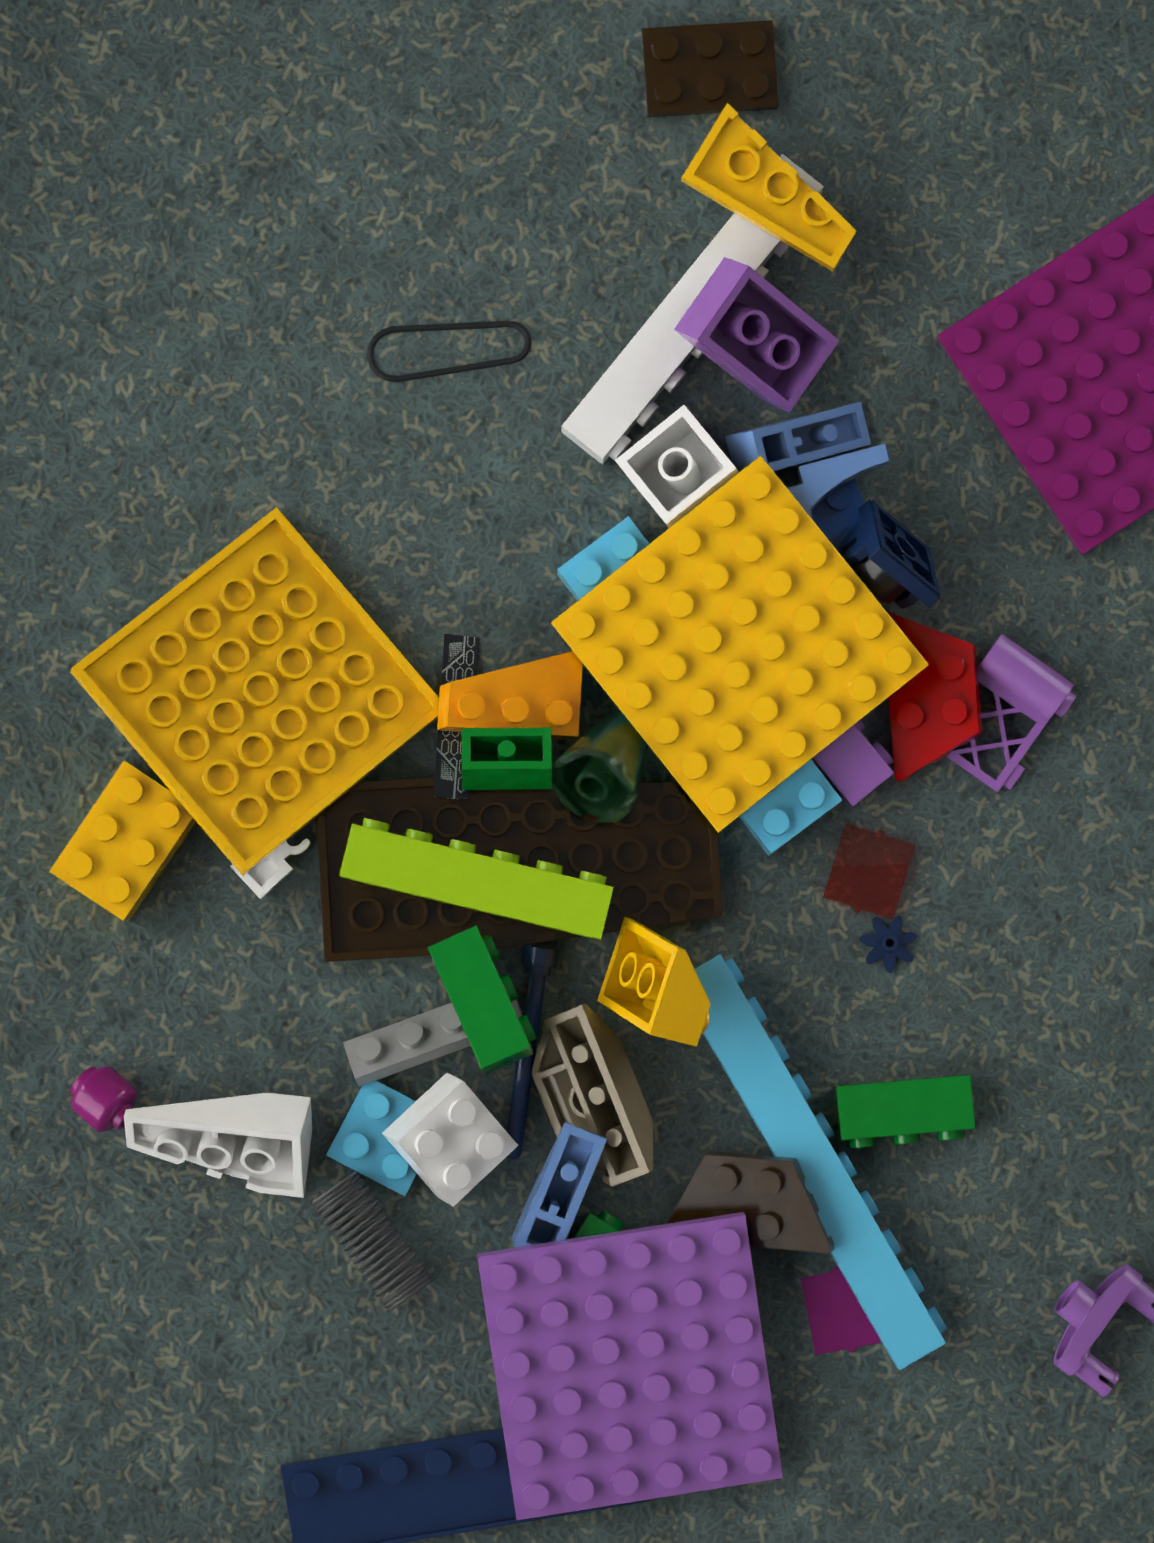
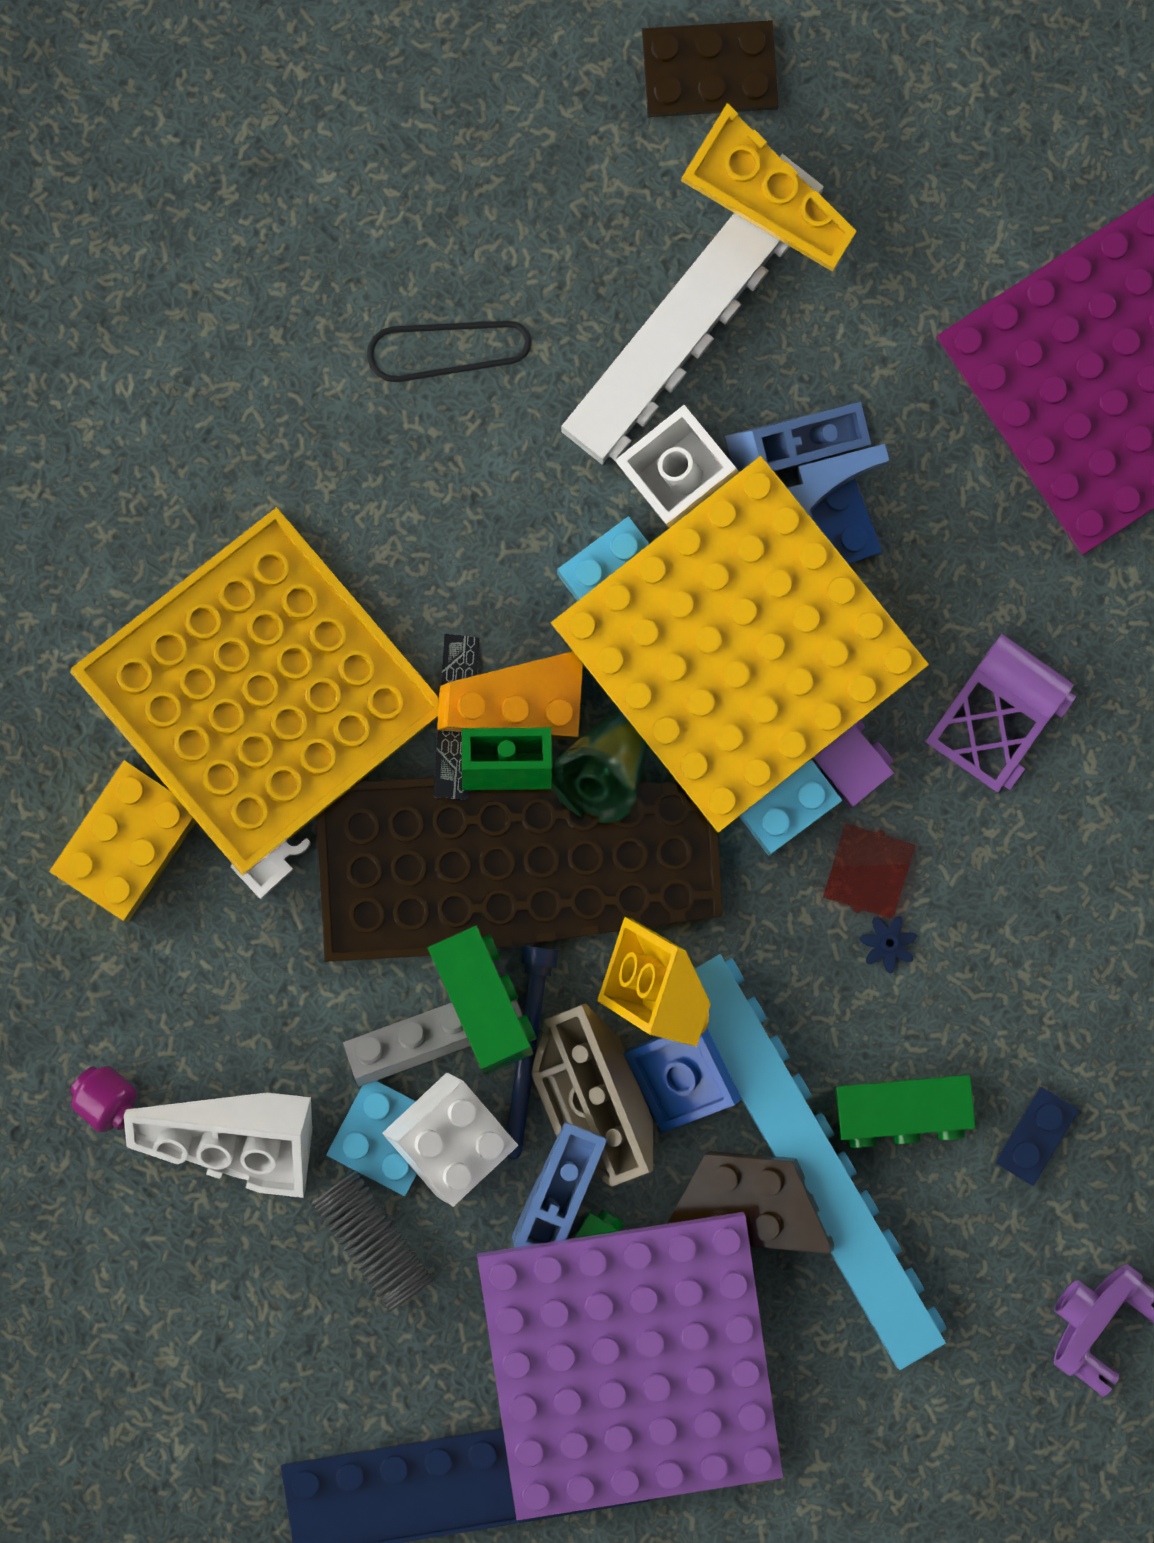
(477, 881): lime brick -> none
(681, 1079): none -> blue plate
(756, 334): medium lavender brick -> none
(835, 1314): magenta piece -> none
(890, 559): dark blue piece -> none
(936, 706): red wing -> none
(1036, 1136): none -> dark blue plate

